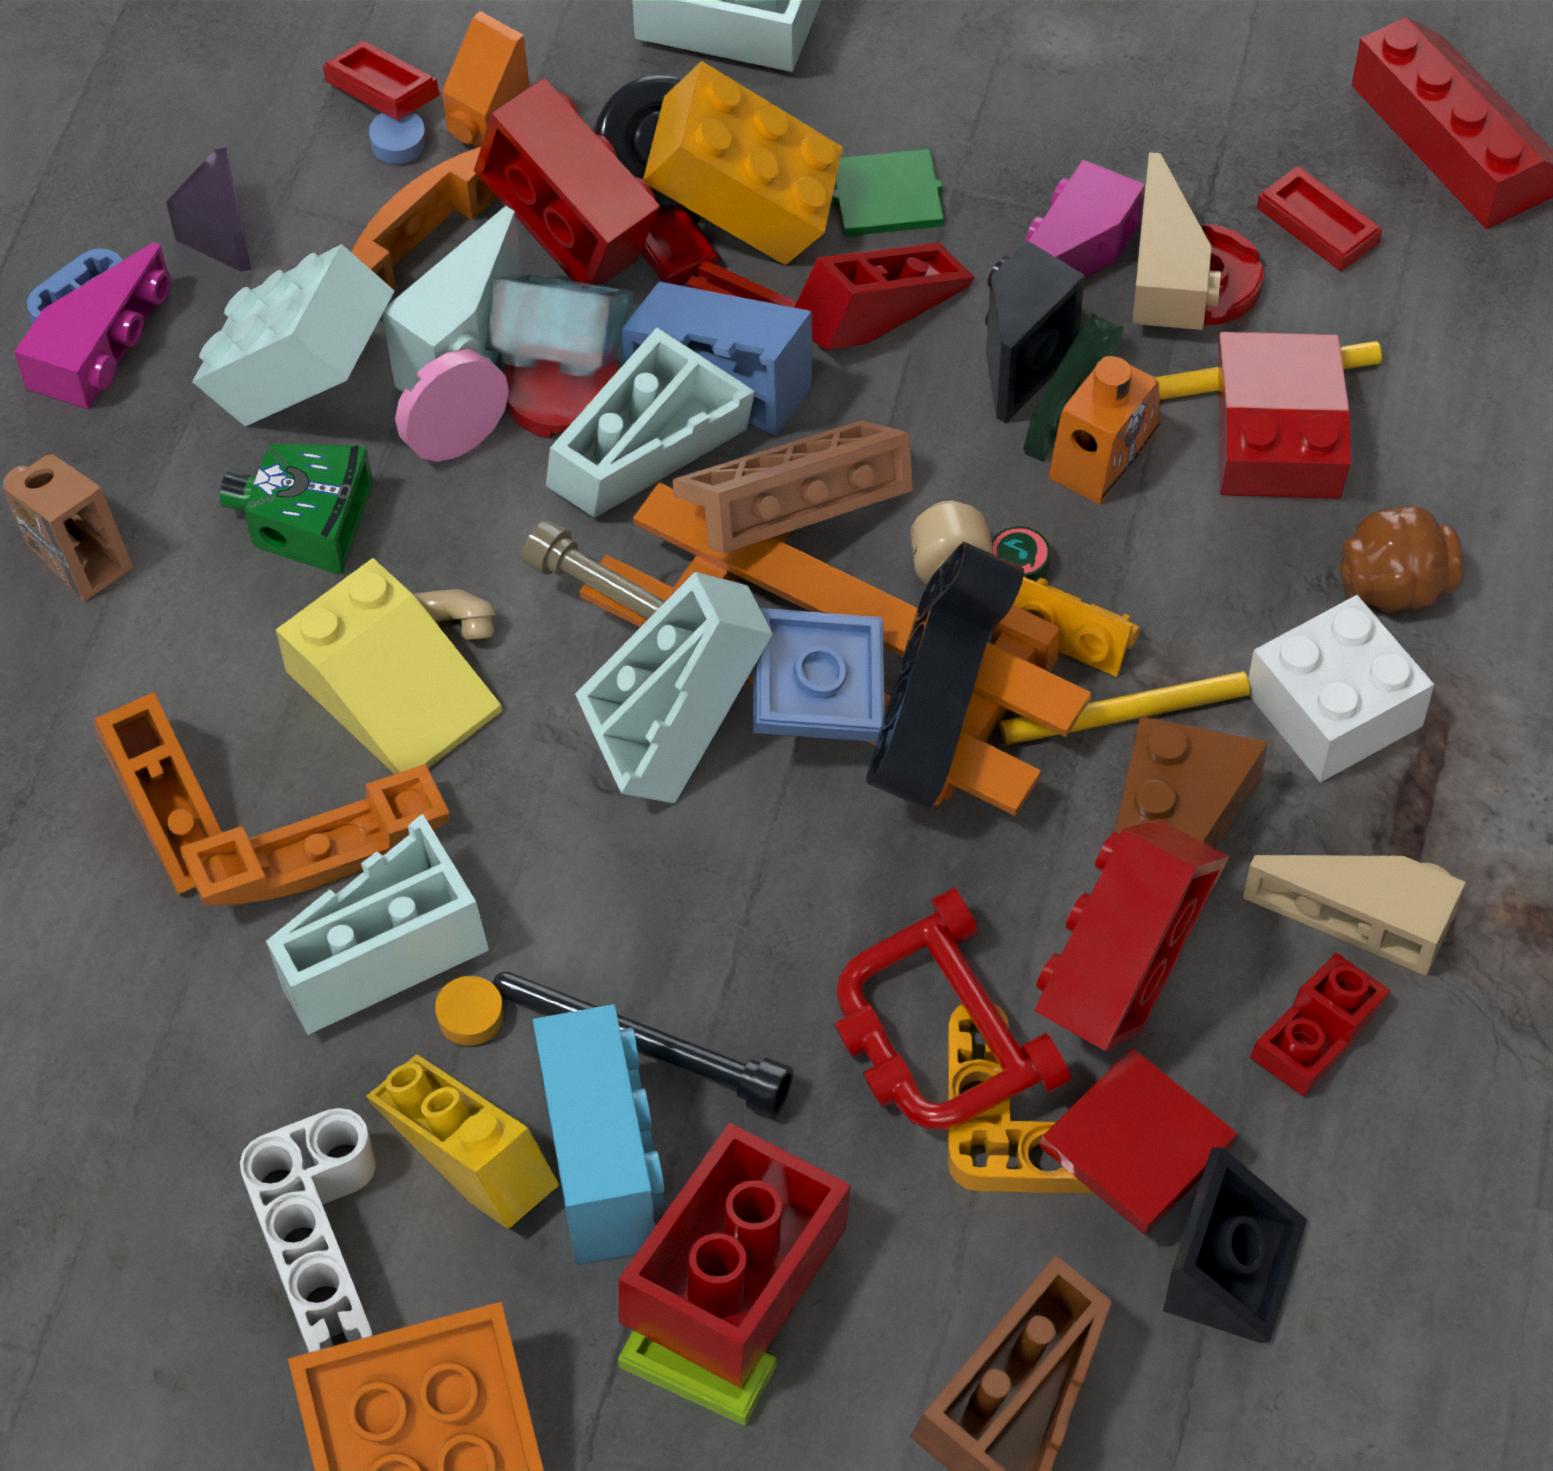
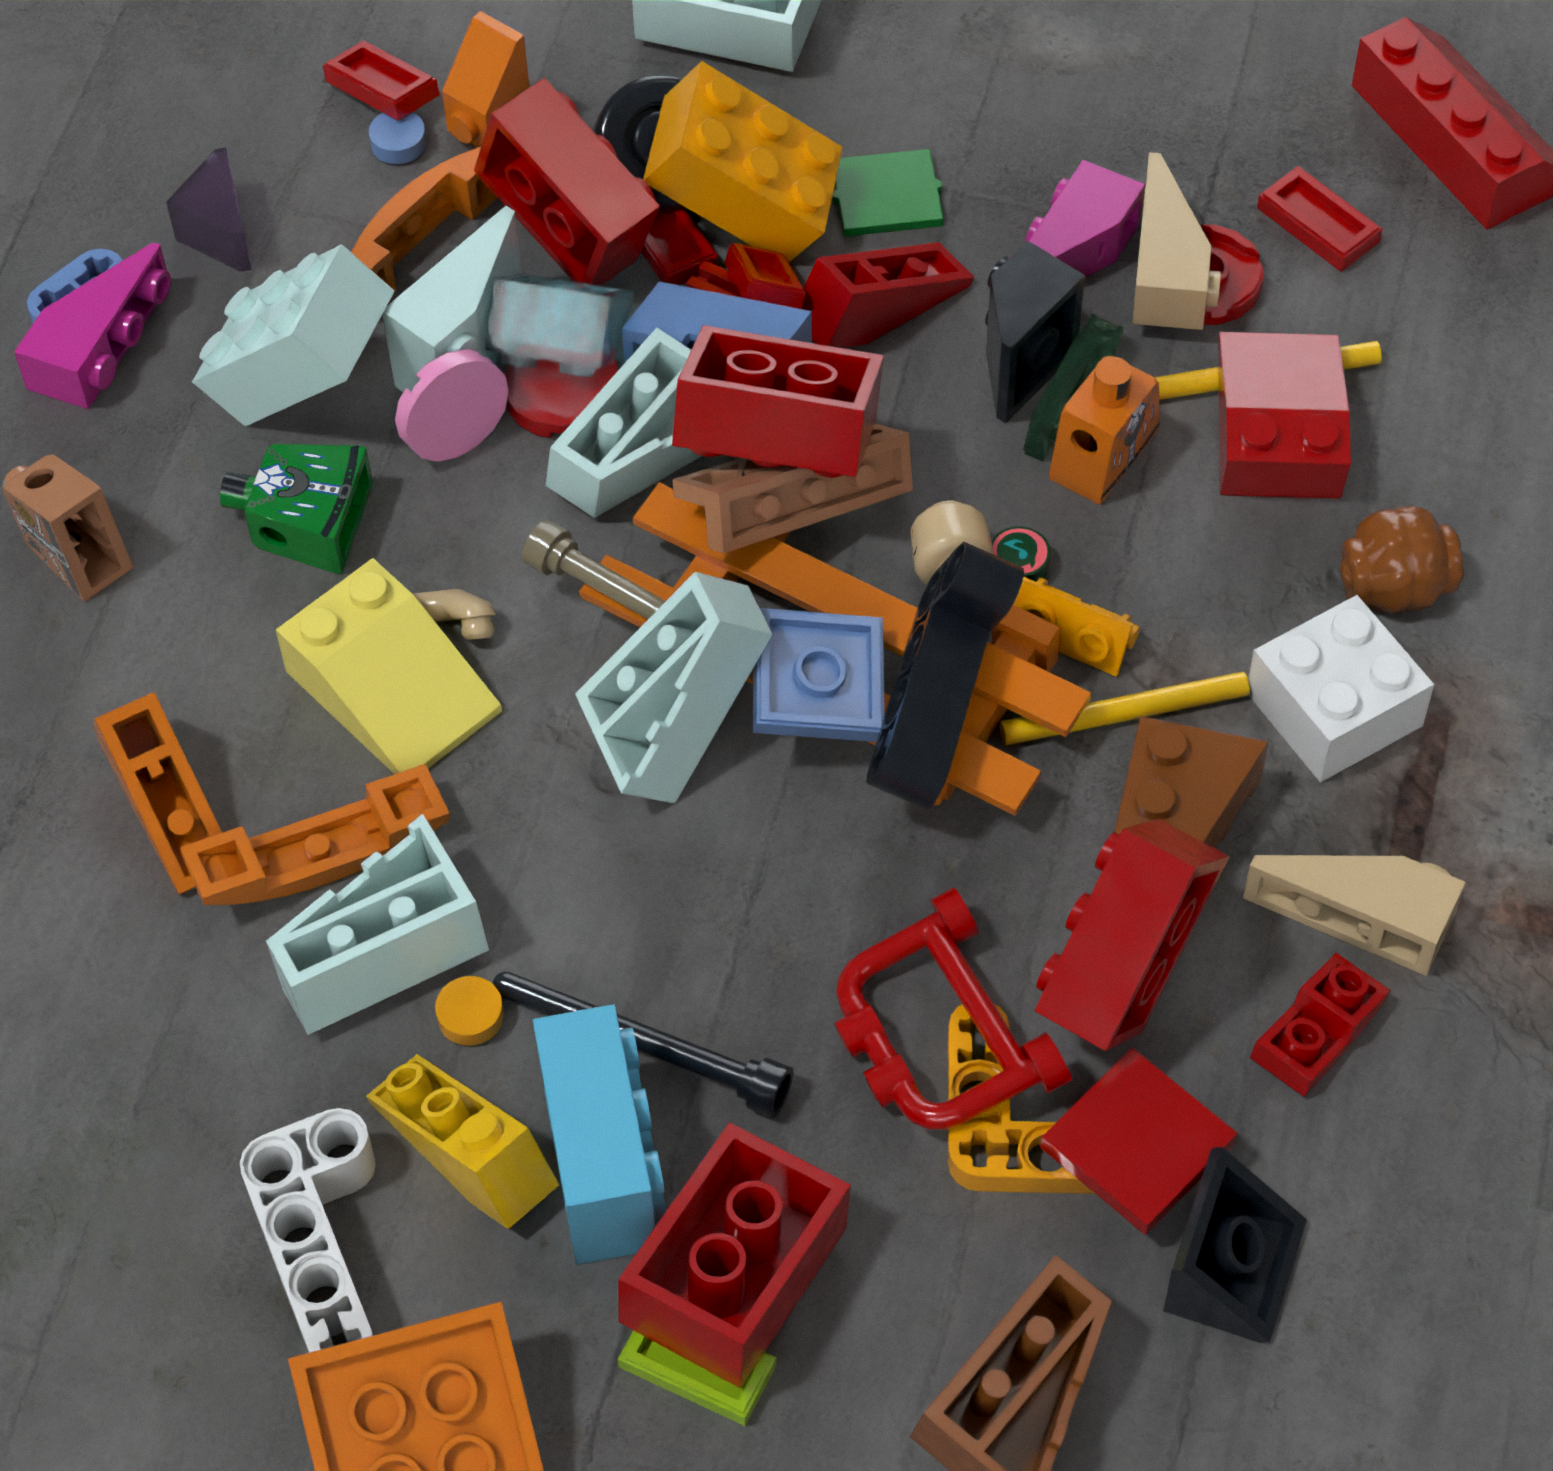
(764, 276): none -> red tile
(777, 401): none -> red brick

